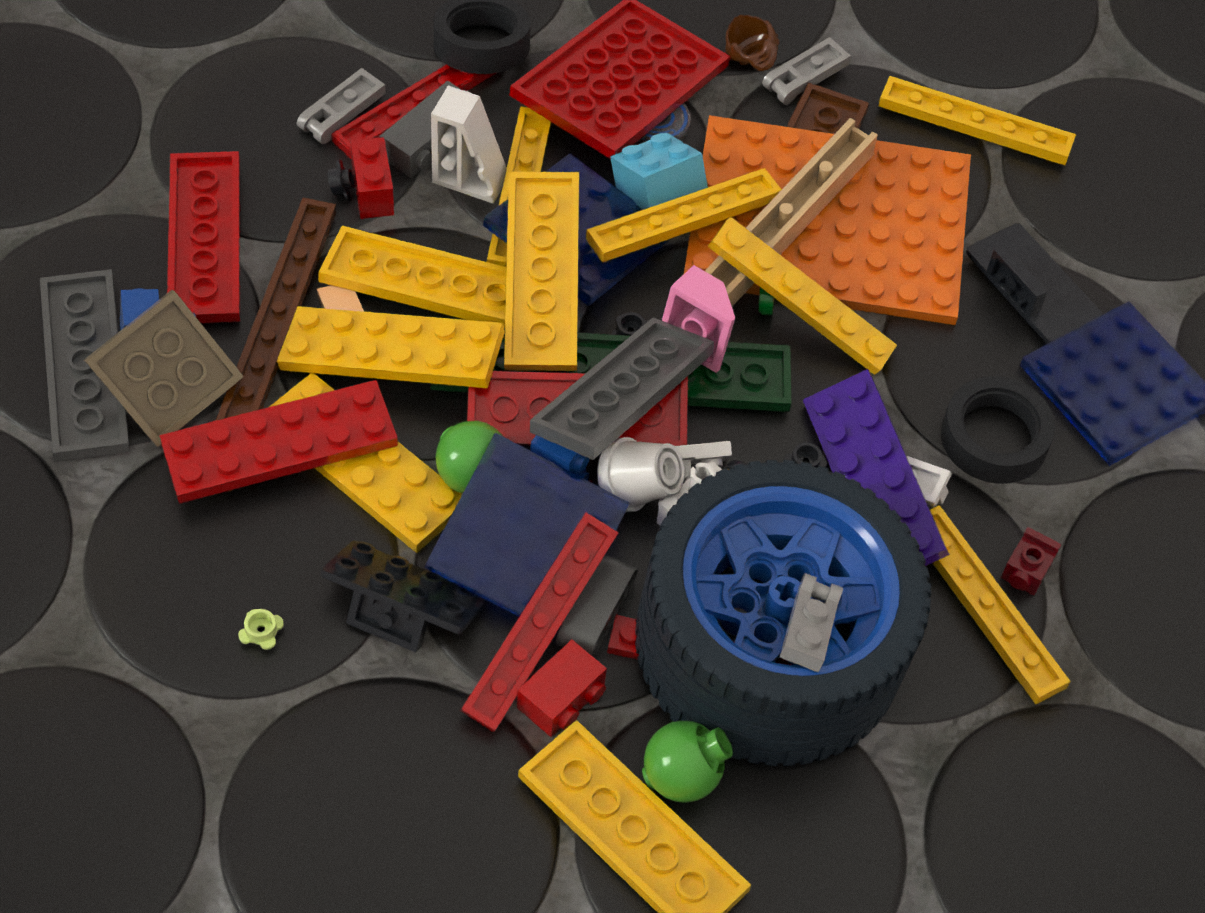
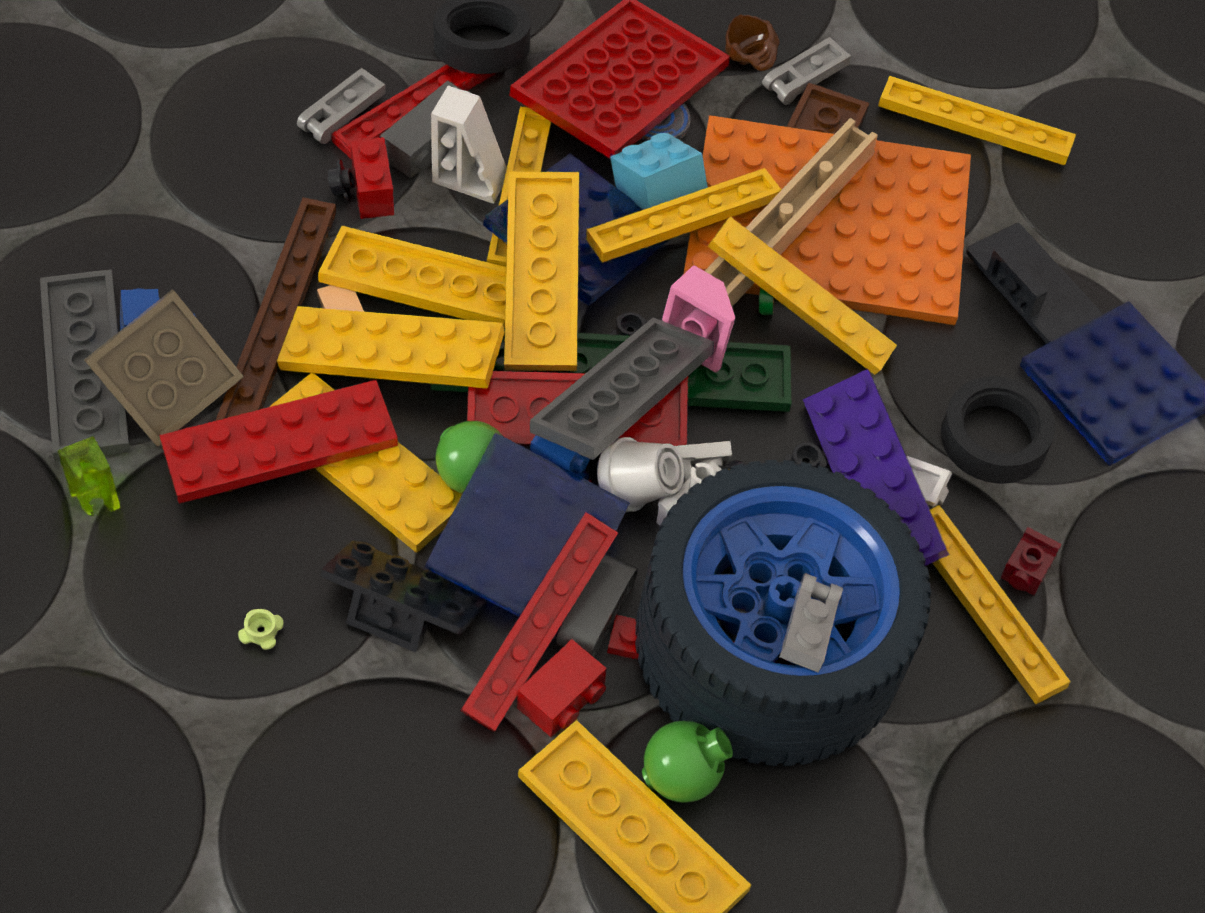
(88, 474): none -> clear neon green hinge
(205, 234): red plate -> none

